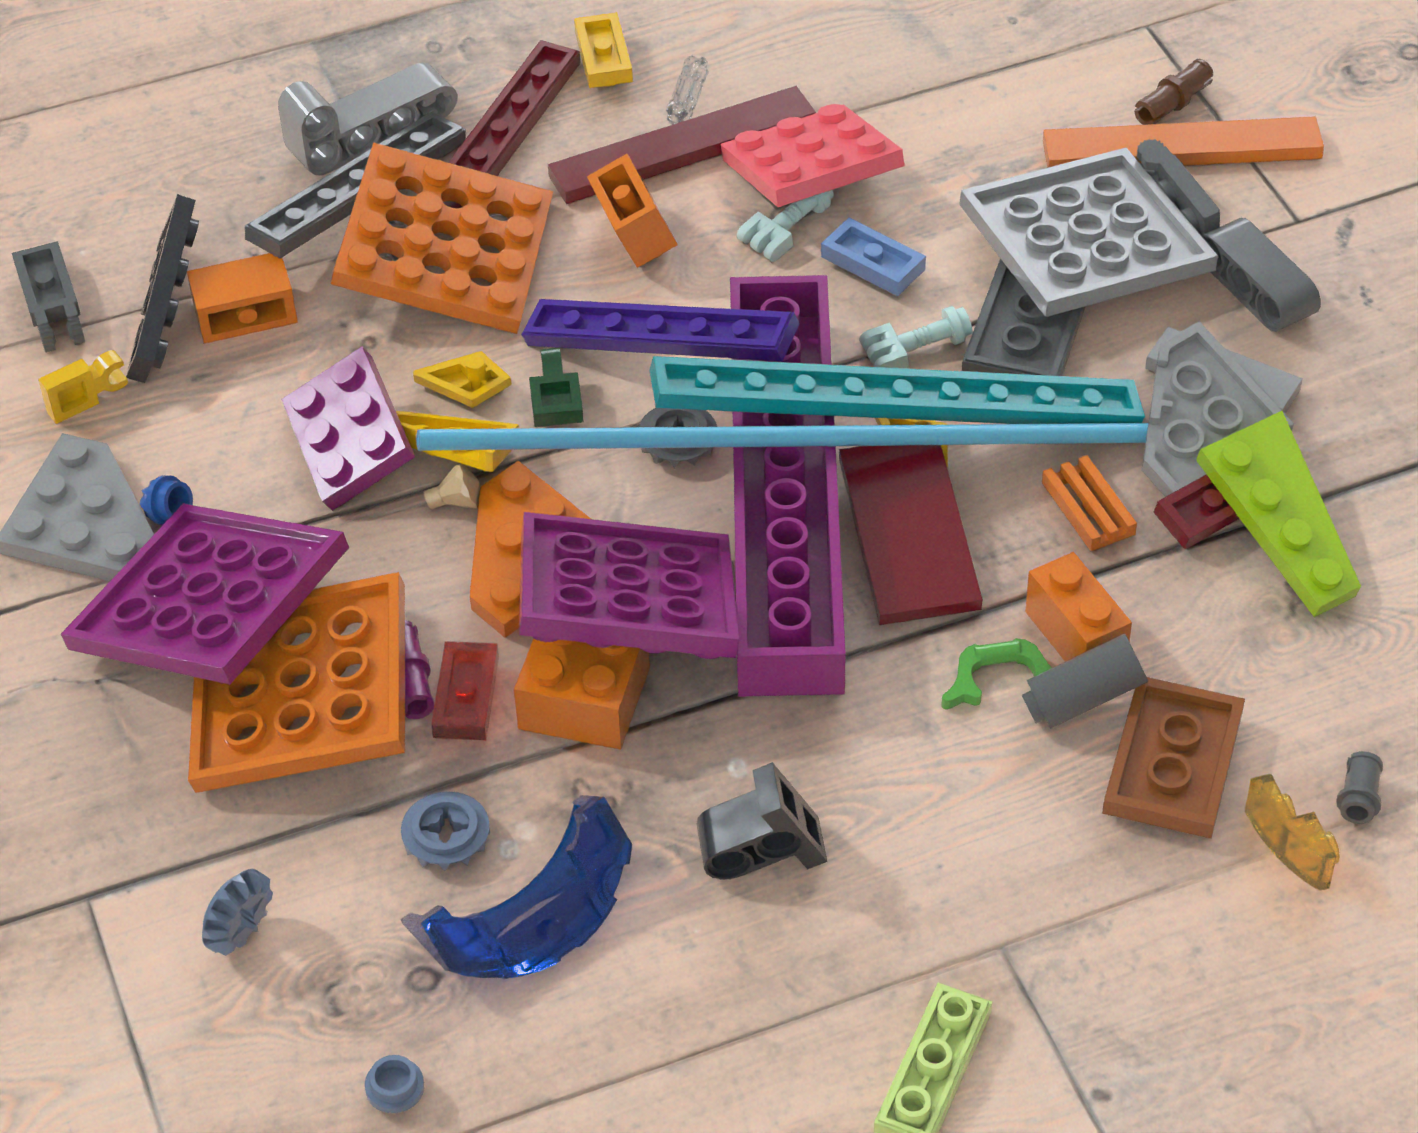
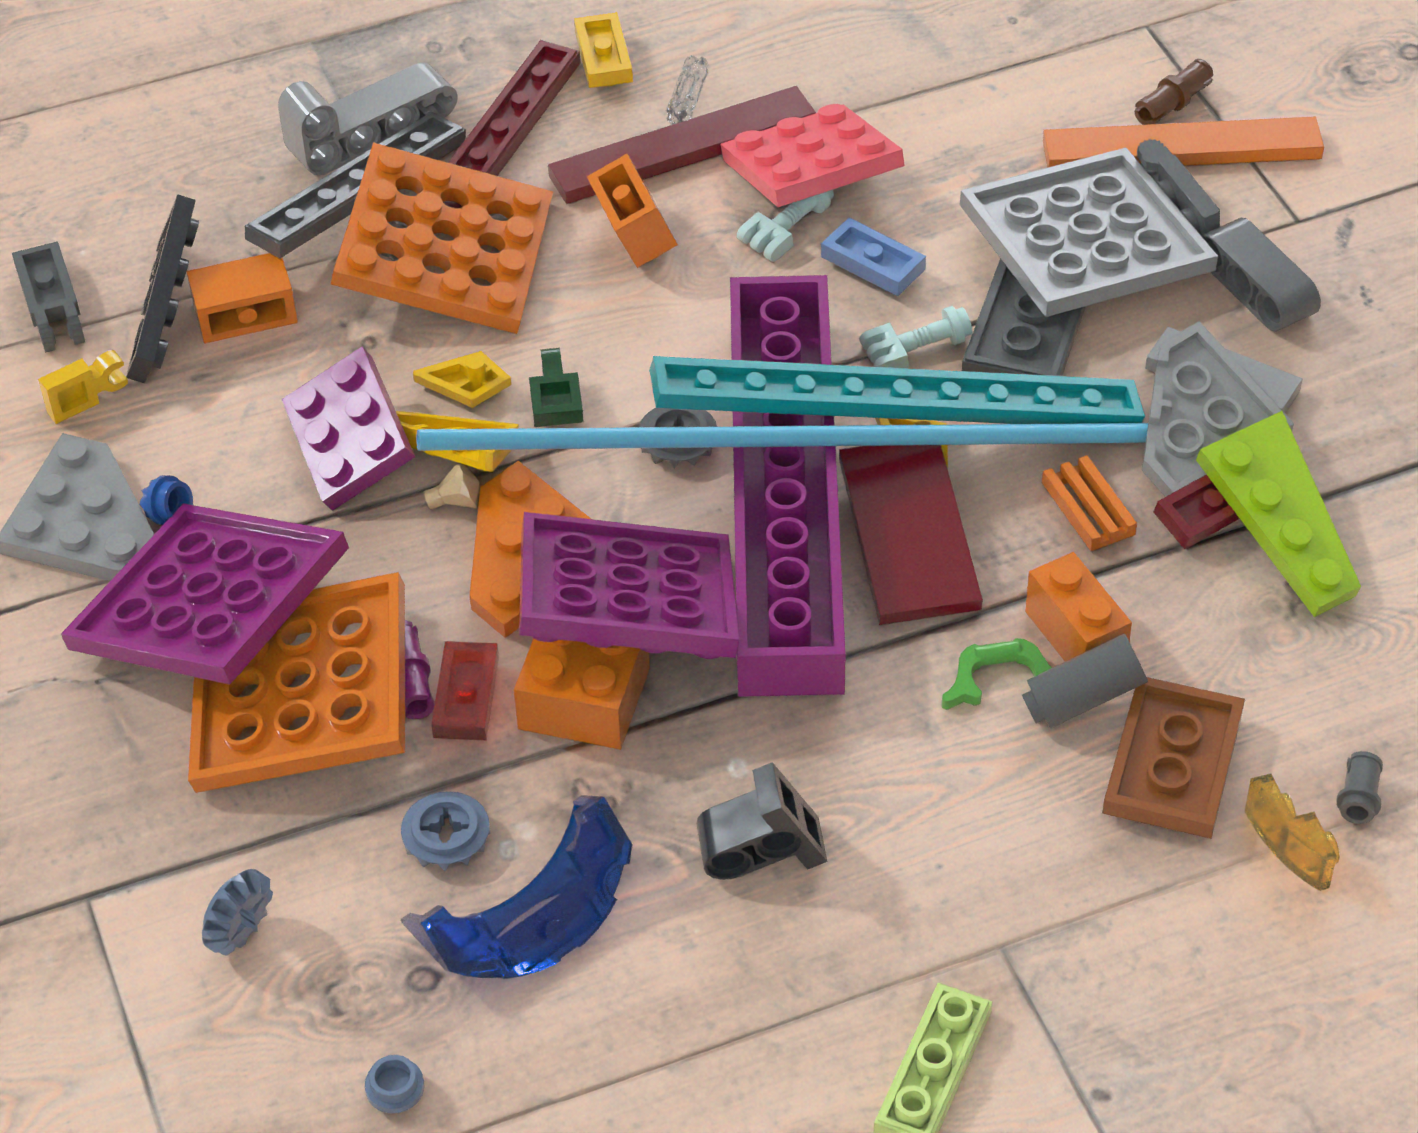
(661, 329): dark purple tile -> none

